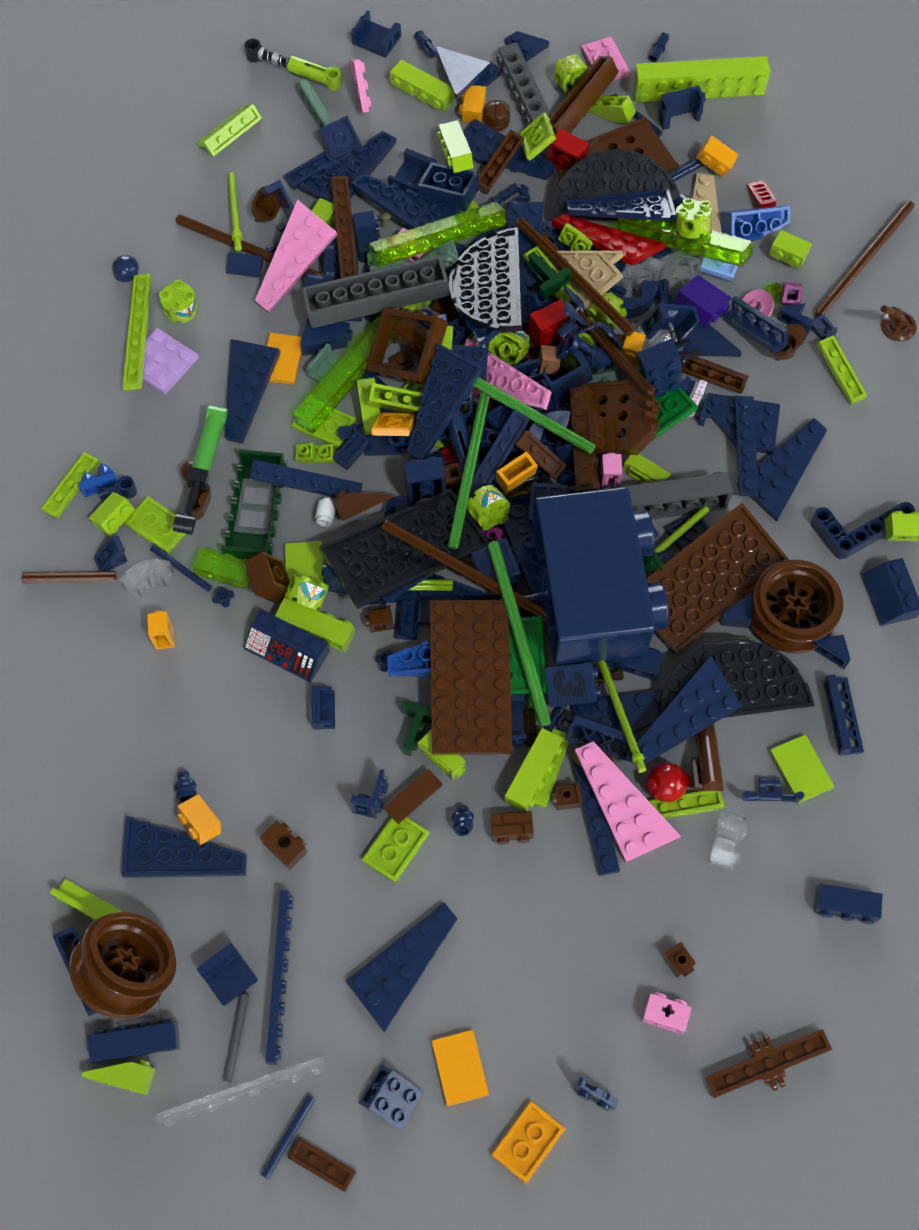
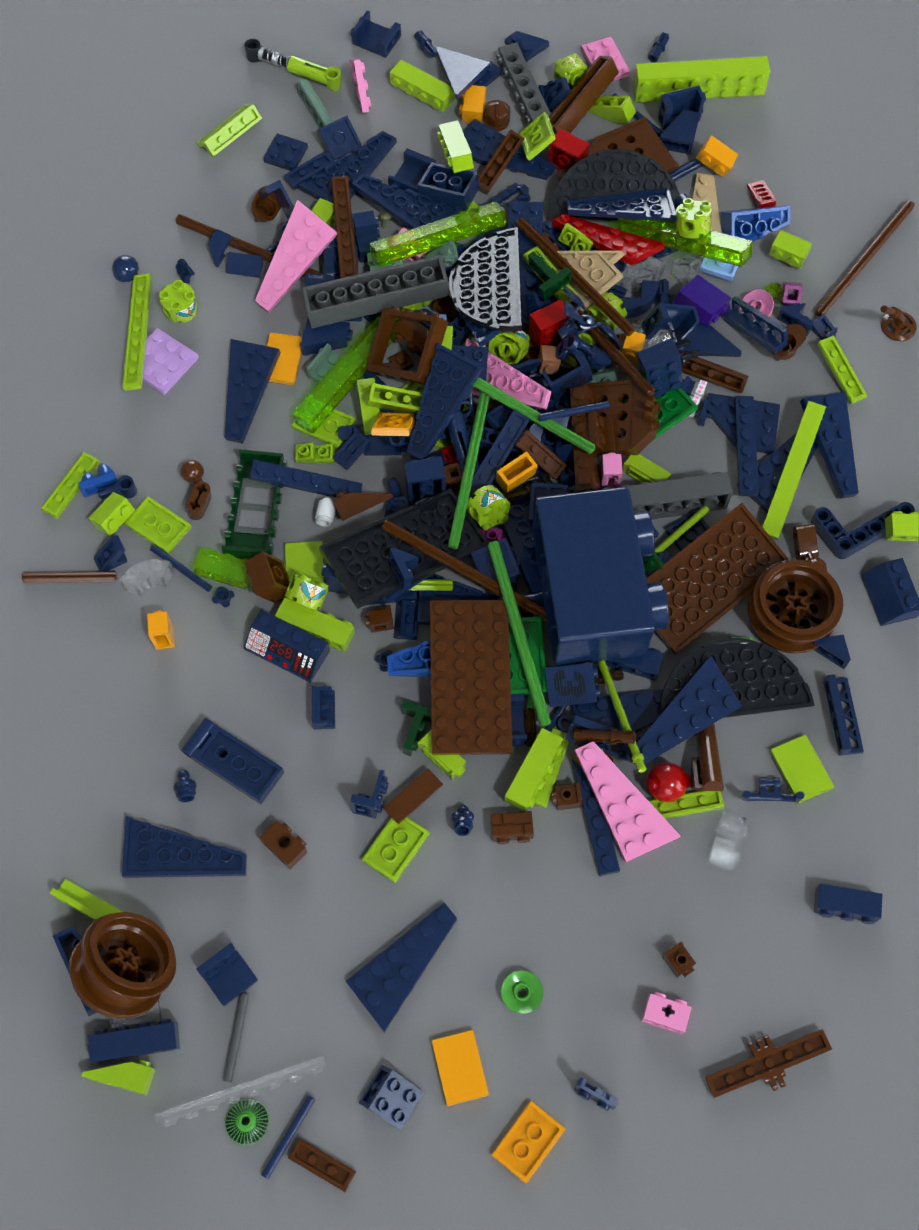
(184, 270): none -> dark blue piece
(198, 819): light orange brick -> none
(199, 472): piece -> none
(218, 245): none -> dark blue slope
(236, 233): lime bar -> none
(241, 766): none -> dark blue hinge
(255, 1129): none -> dish
(279, 986): dark blue plate -> none
(285, 152): none -> dark blue plate
(393, 486): none -> dark blue tile
(402, 565): none -> dark blue slope
(522, 981): none -> bright green dish
(554, 92): none -> dark blue wing
(573, 411): none -> dark blue bar
(588, 320): none -> dark blue axle
(610, 736): none -> reddish brown pin
(681, 132): none -> dark blue slope
(740, 614): dark blue slope -> none
(793, 469): none -> lime tile
(806, 544): none -> reddish brown beam
(836, 442): none -> dark blue wing

